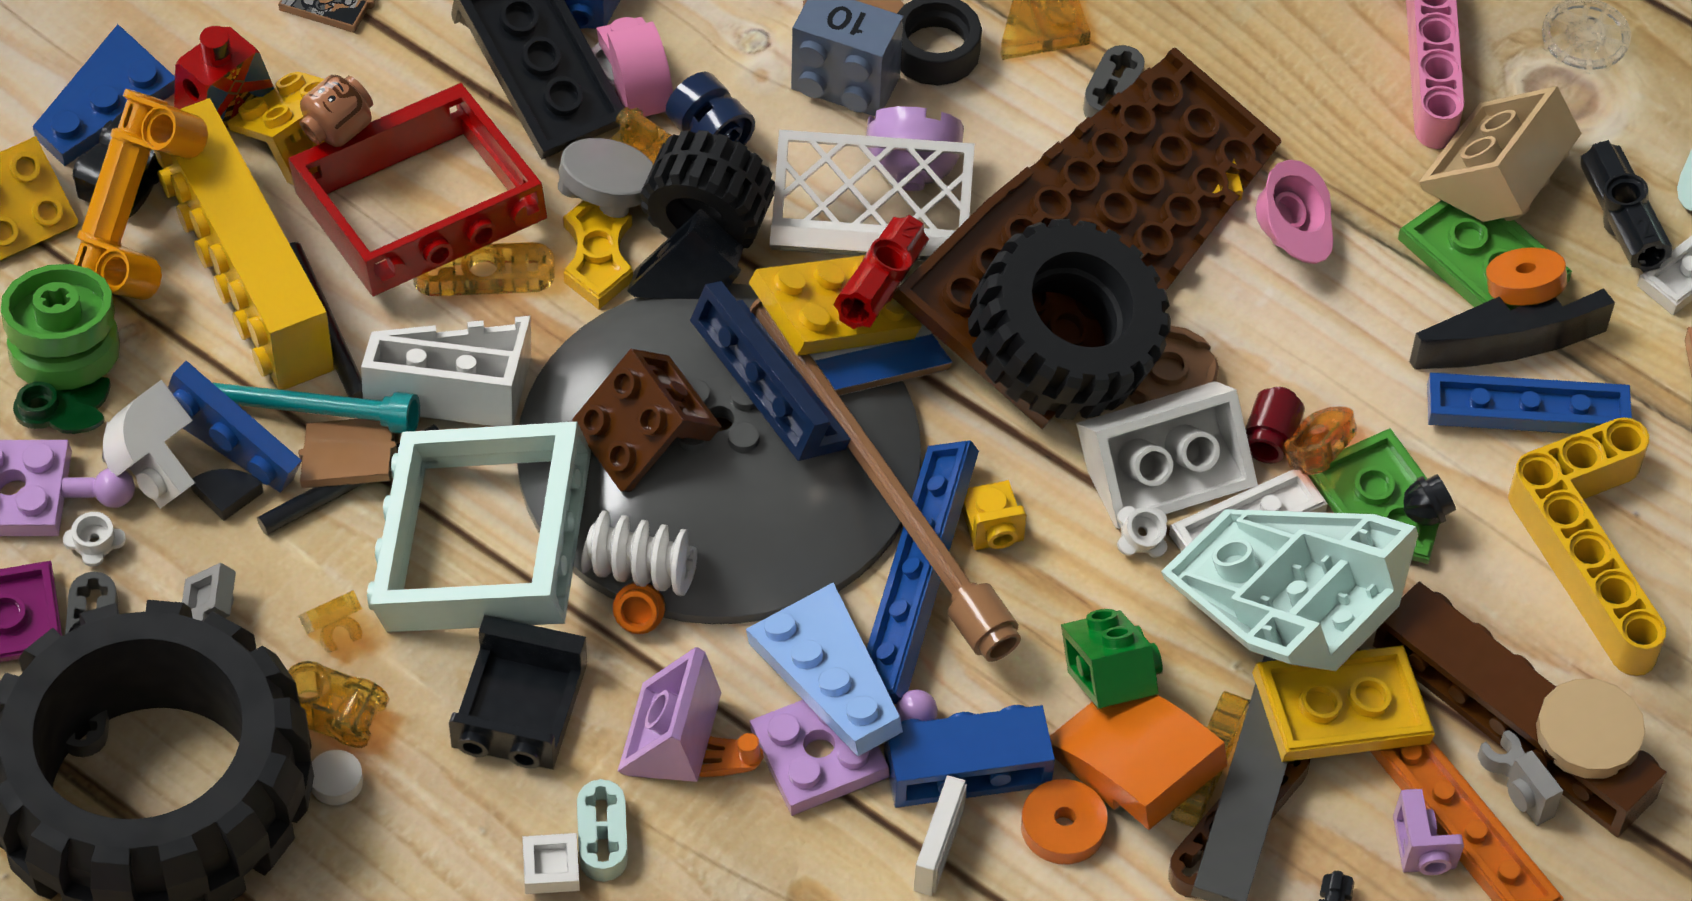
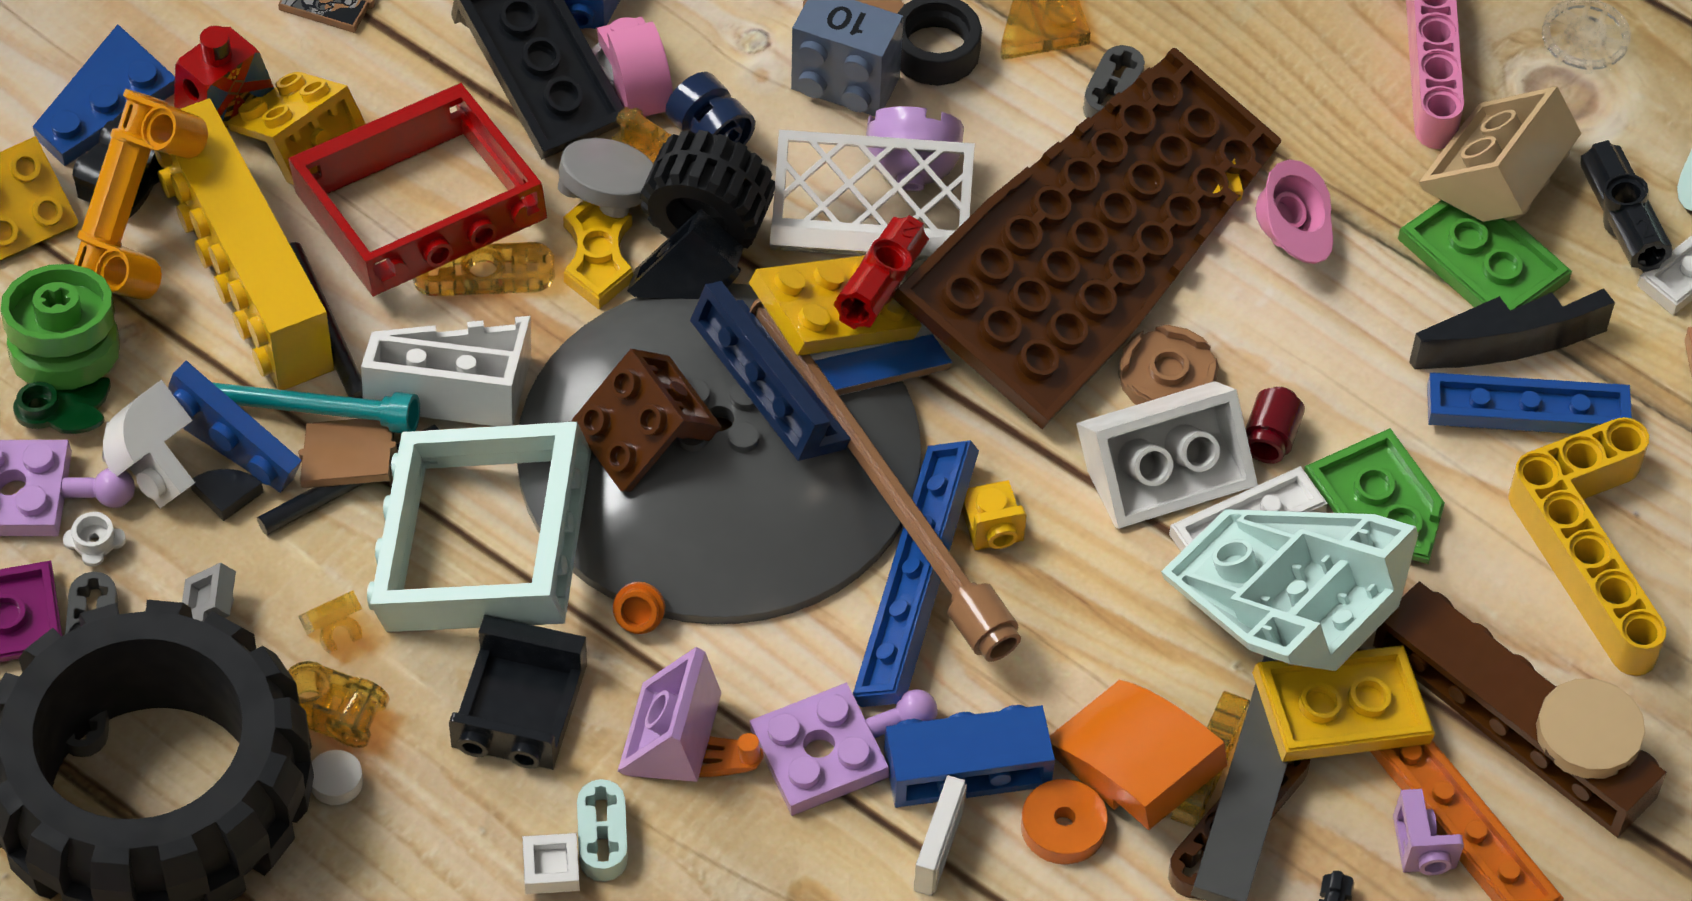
(335, 110): nougat head -> none
(639, 554): white piece -> none
(829, 667): light blue wing -> none
(1102, 277): black tyre -> none
(1111, 658): green brick -> none
(1152, 521): white plate -> none
(1320, 439): clear orange plate -> none
(1428, 501): black plate -> none
(1526, 276): orange piece -> none
(1529, 781): light grey plate -> none

